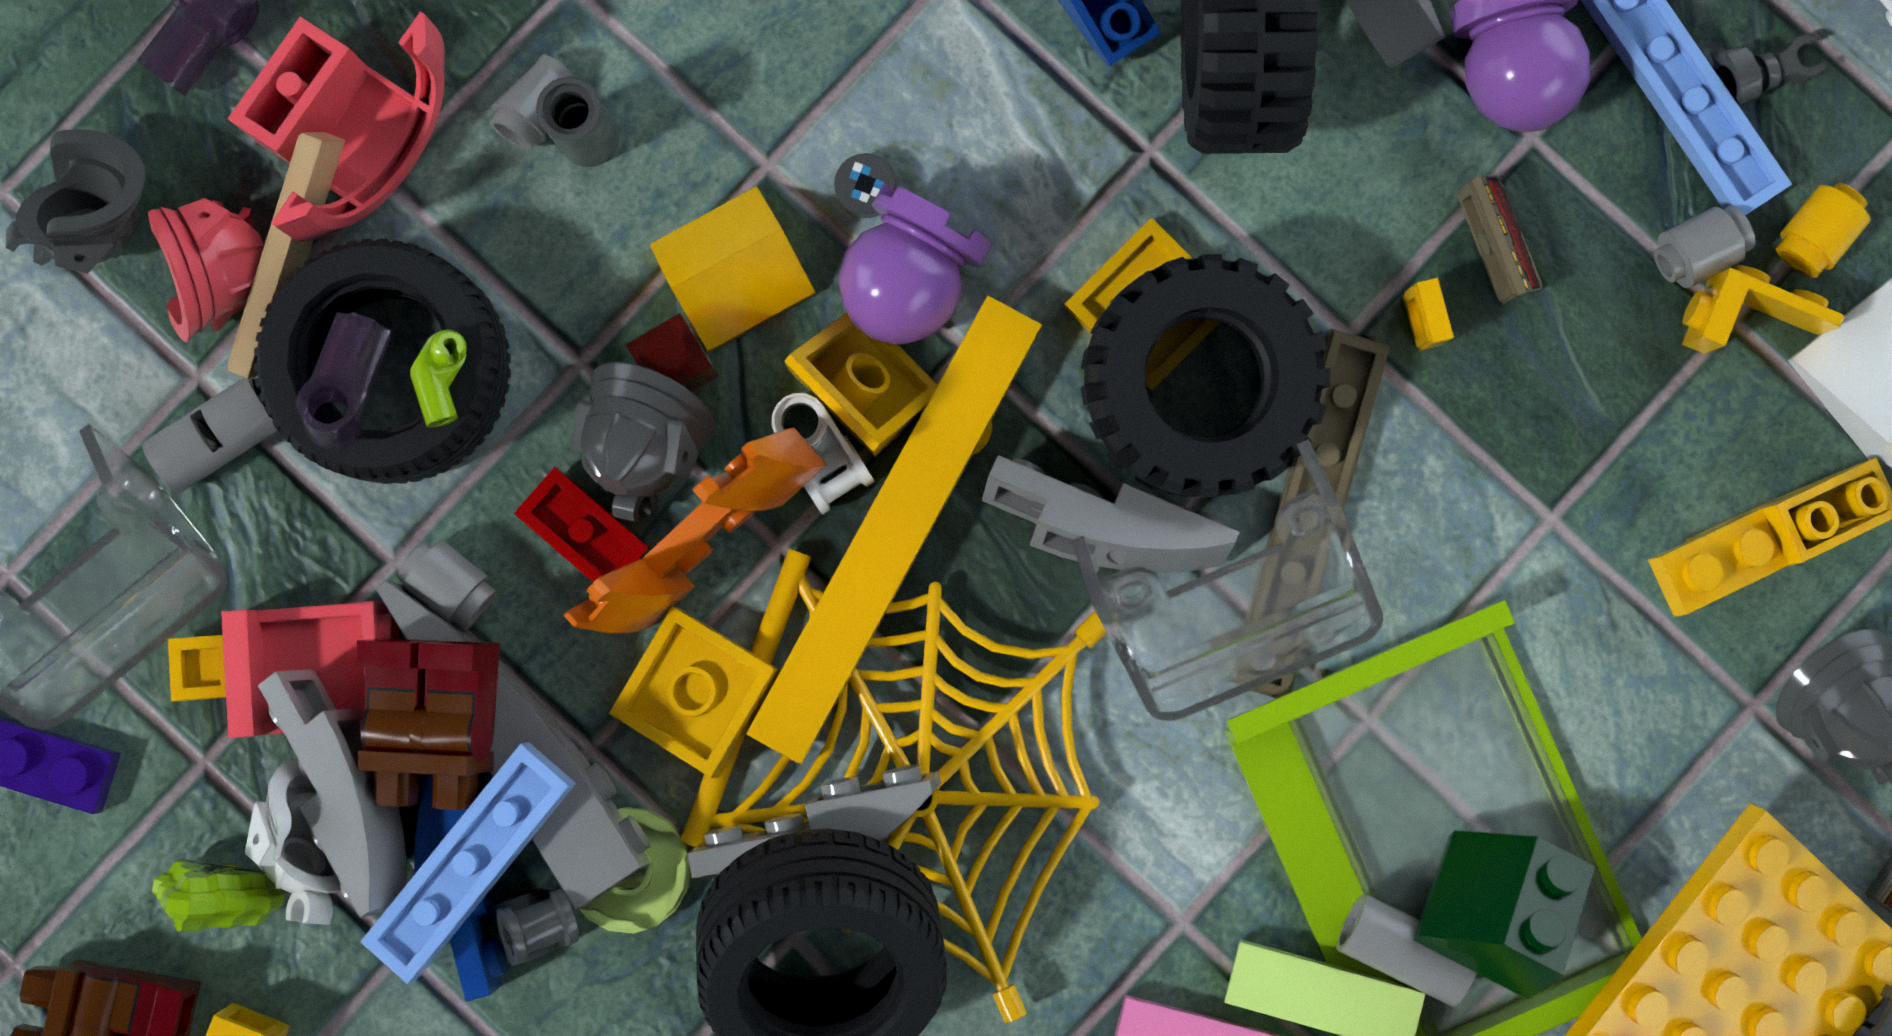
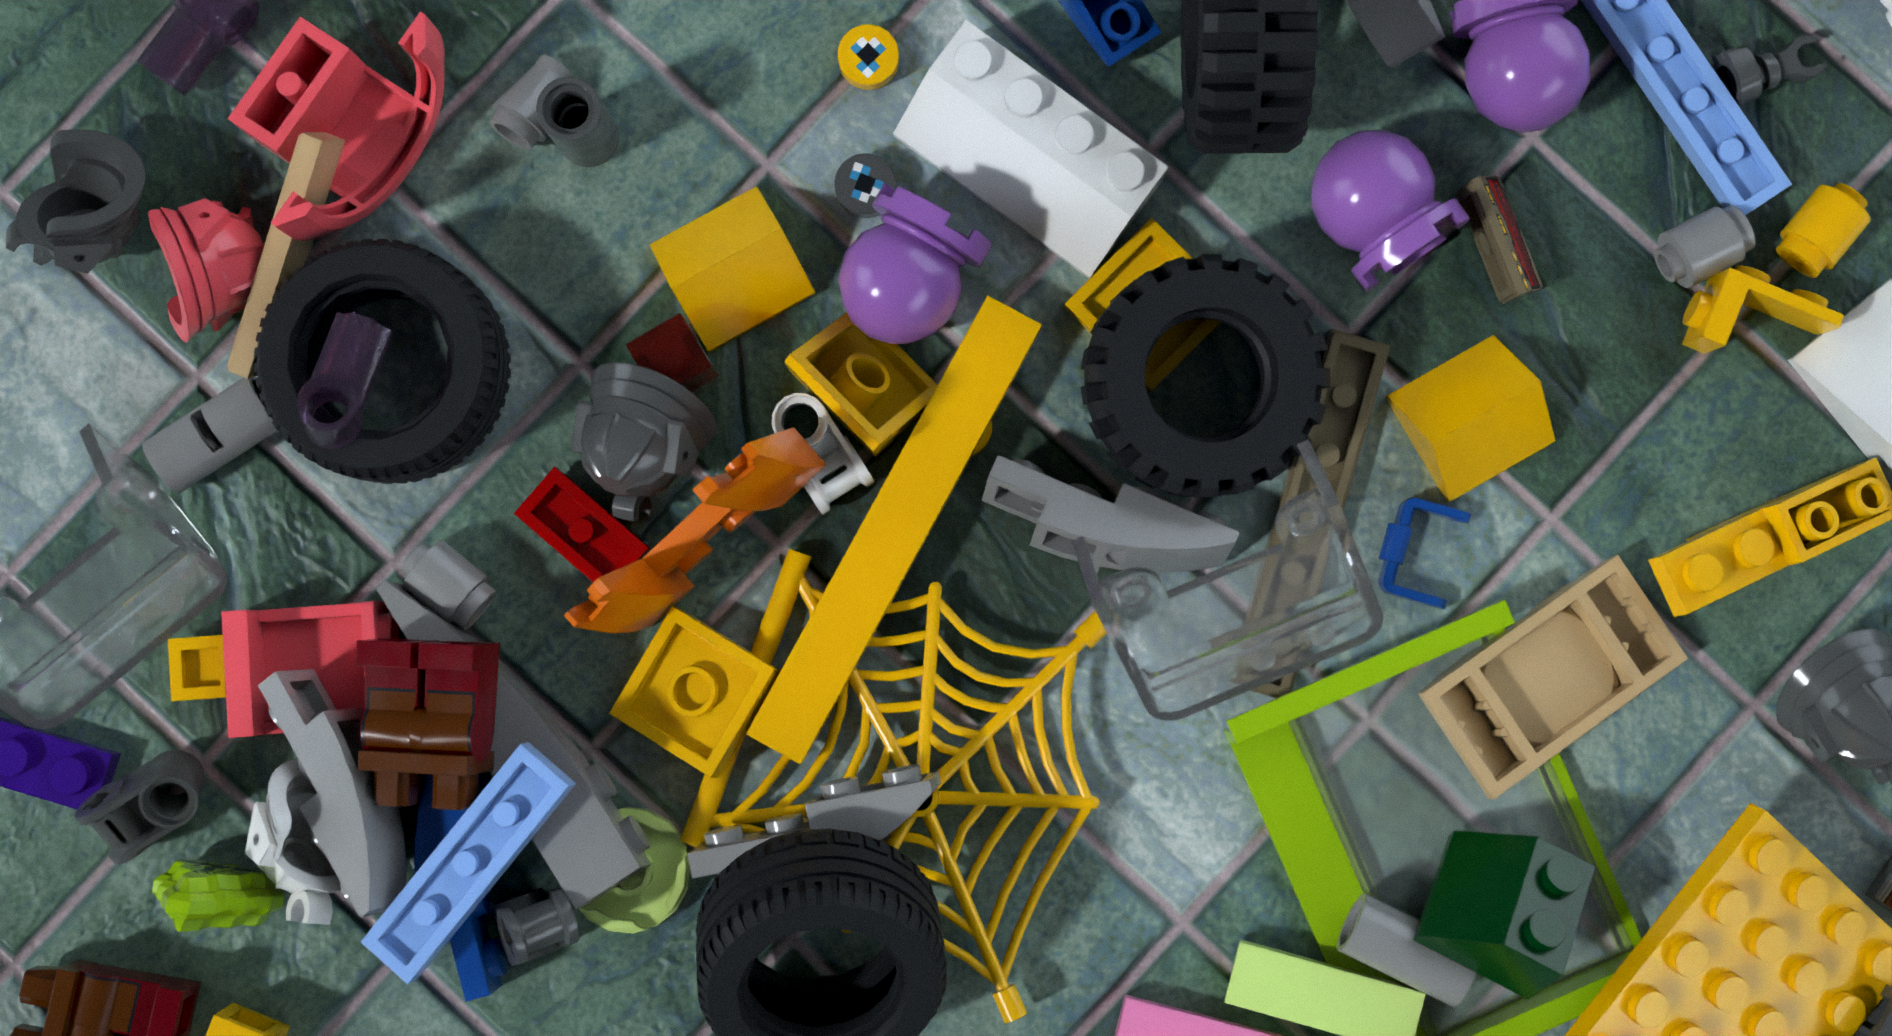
(136, 811): none -> dark grey piece
(434, 373): lime arm -> none
(868, 57): none -> yellow tile
(1029, 149): none -> white slope
(1379, 200): none -> medium lavender tile
(1396, 545): none -> blue piece
(1427, 314): yellow tile -> none
(1474, 416): none -> yellow slope
(1552, 676): none -> tan slope

